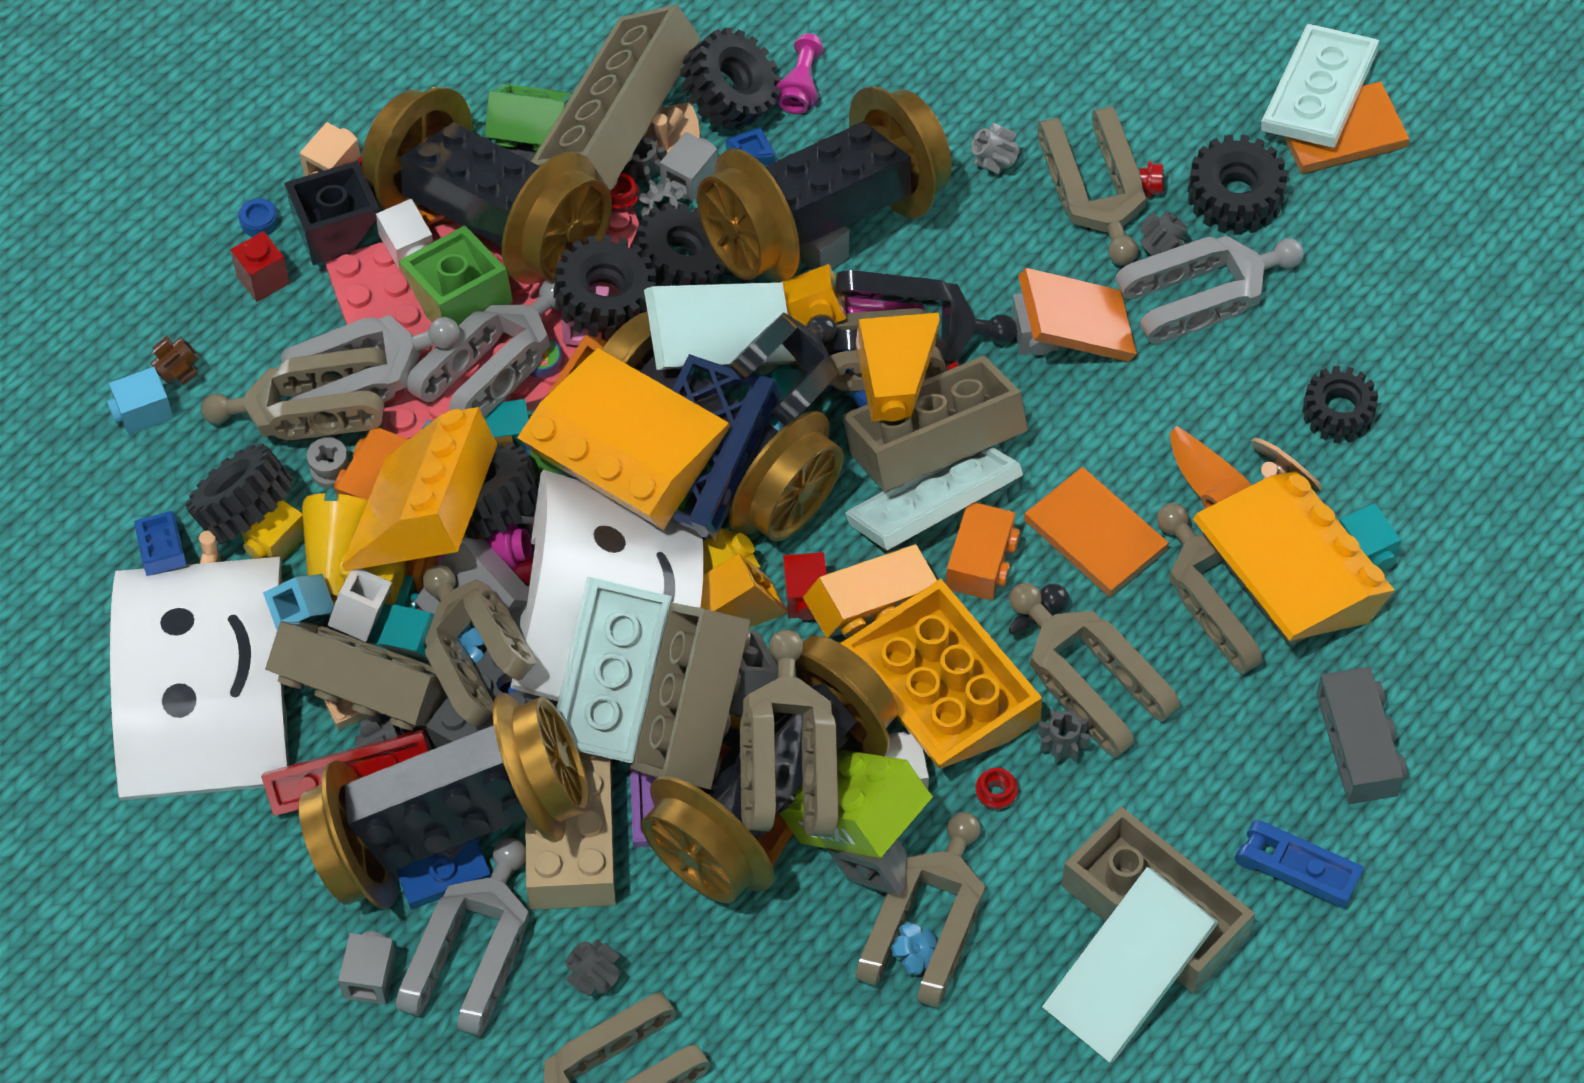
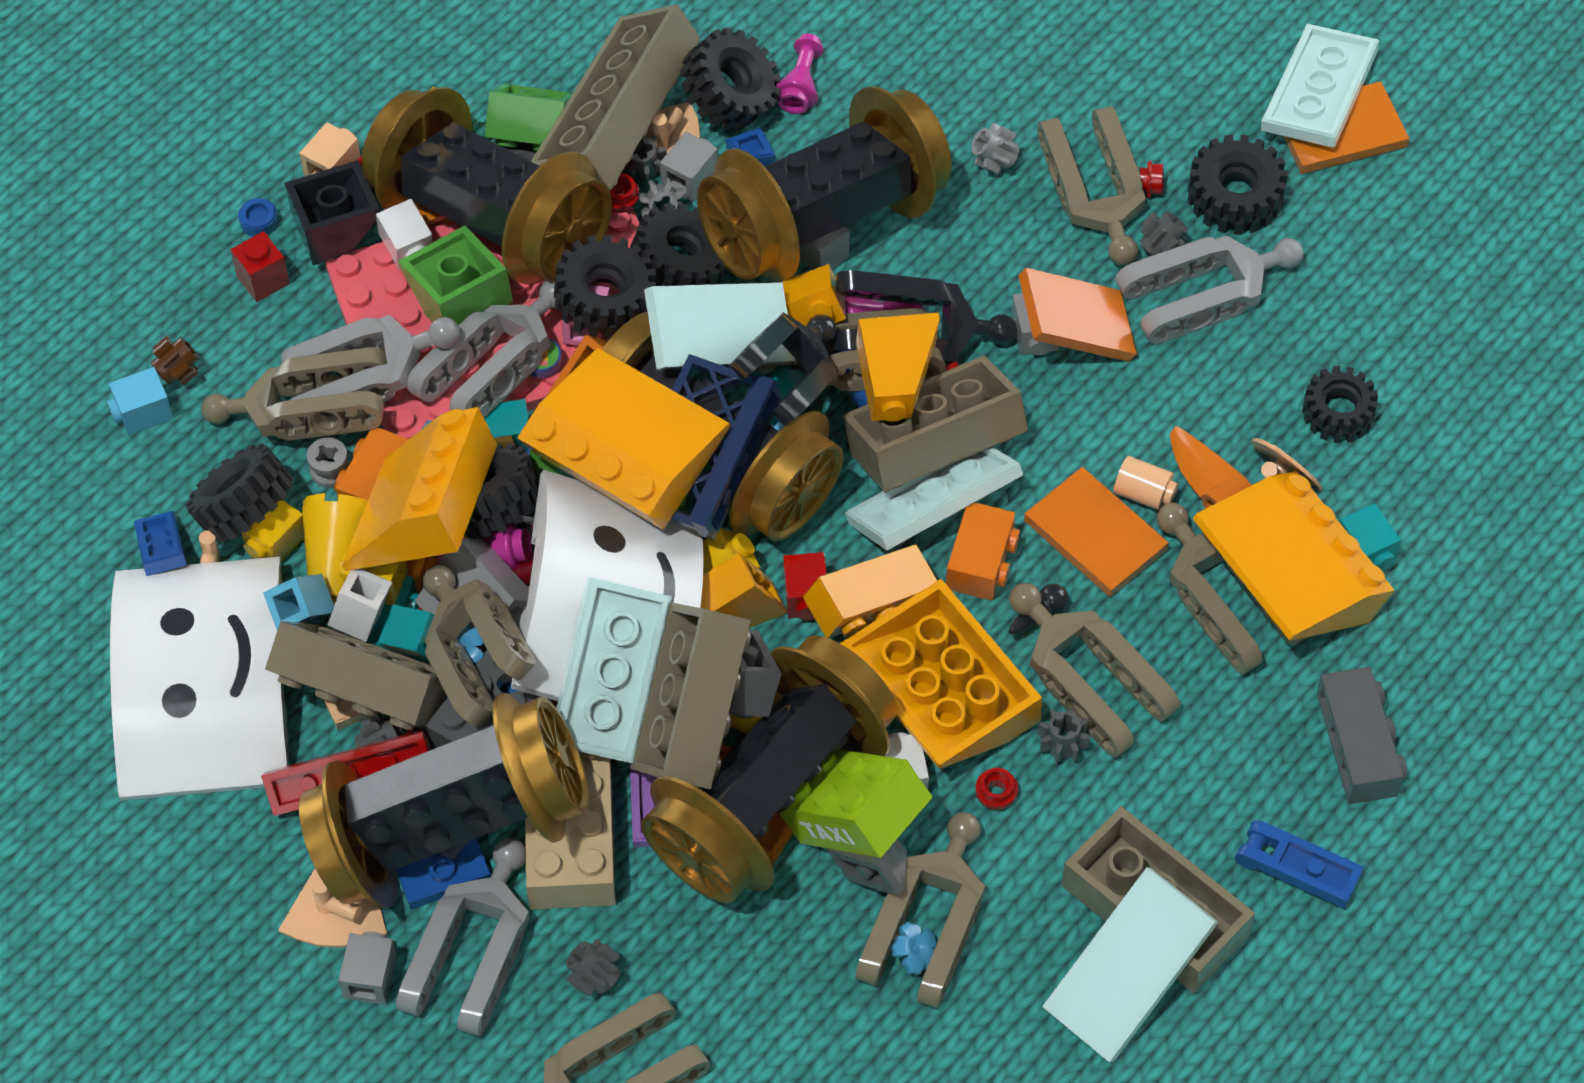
(325, 921): none -> light nougat shield
(757, 745): dark tan piece -> none
(1145, 483): none -> light nougat brick

